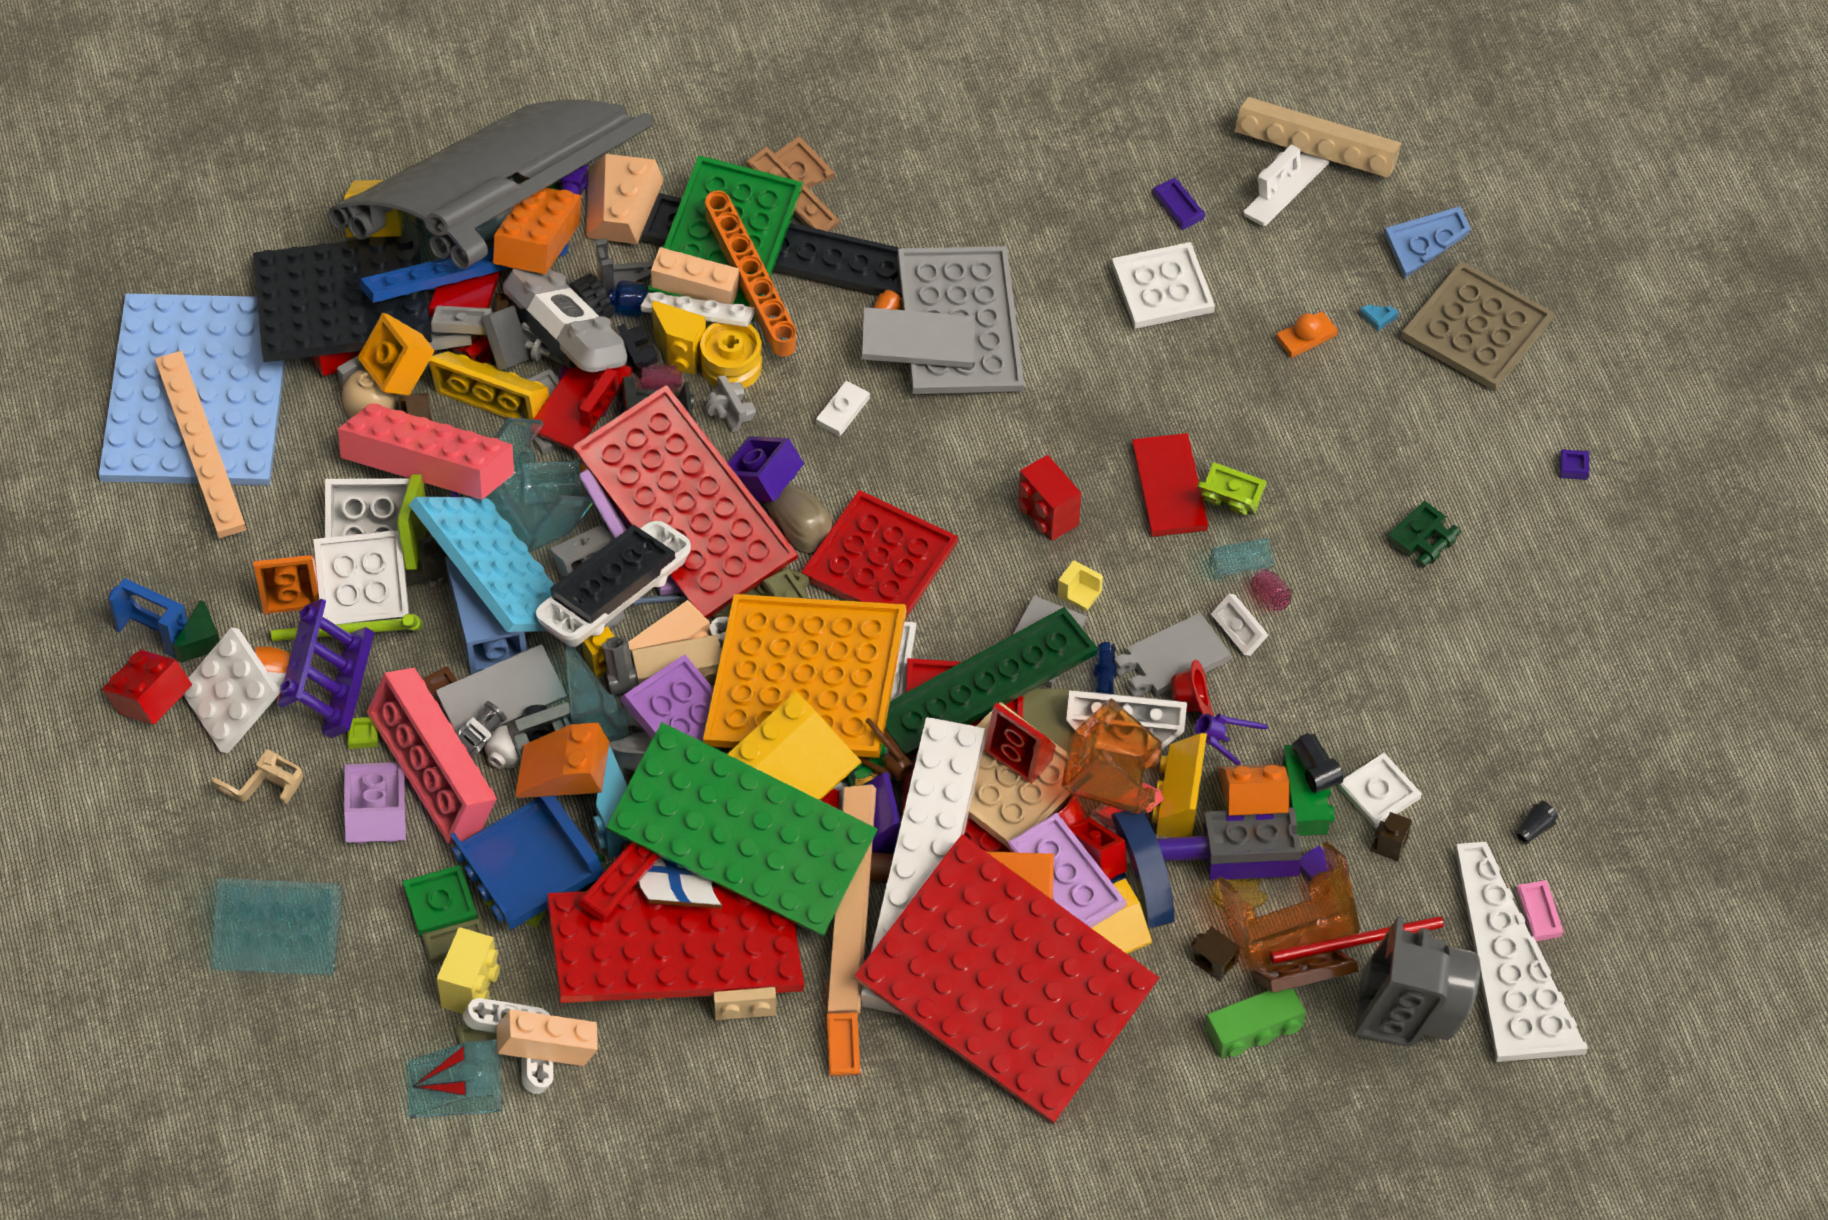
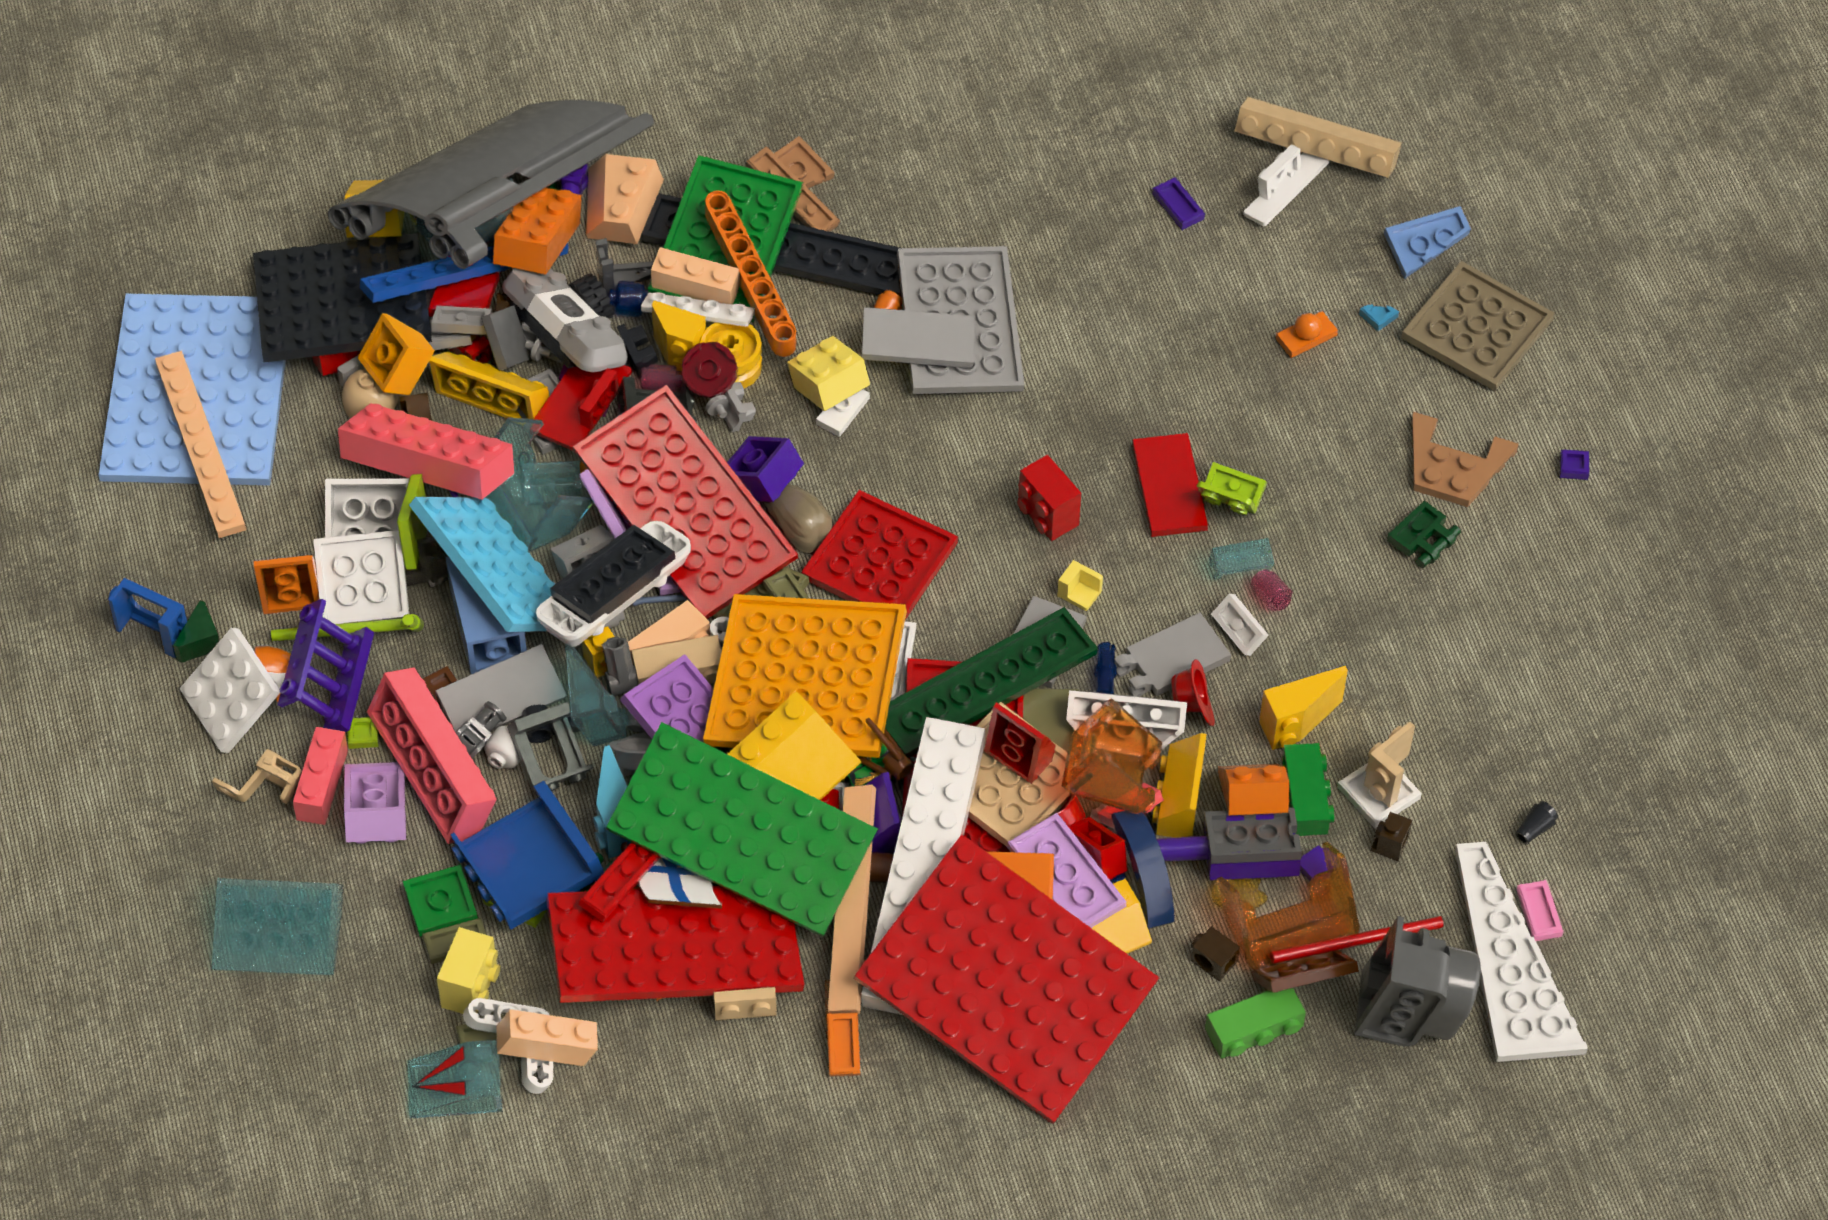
(147, 686): red brick -> none
(320, 775): none -> coral brick
(564, 762): orange slope -> none
(709, 369): none -> dark red tile
(828, 373): none -> light yellow brick
(1163, 285): white plate -> none
(1216, 731): dark purple plant -> none
(1299, 706): none -> yellow slope
(1319, 769): black piece -> none
(1383, 768): none -> tan bracket
(1450, 472): none -> medium nougat wing

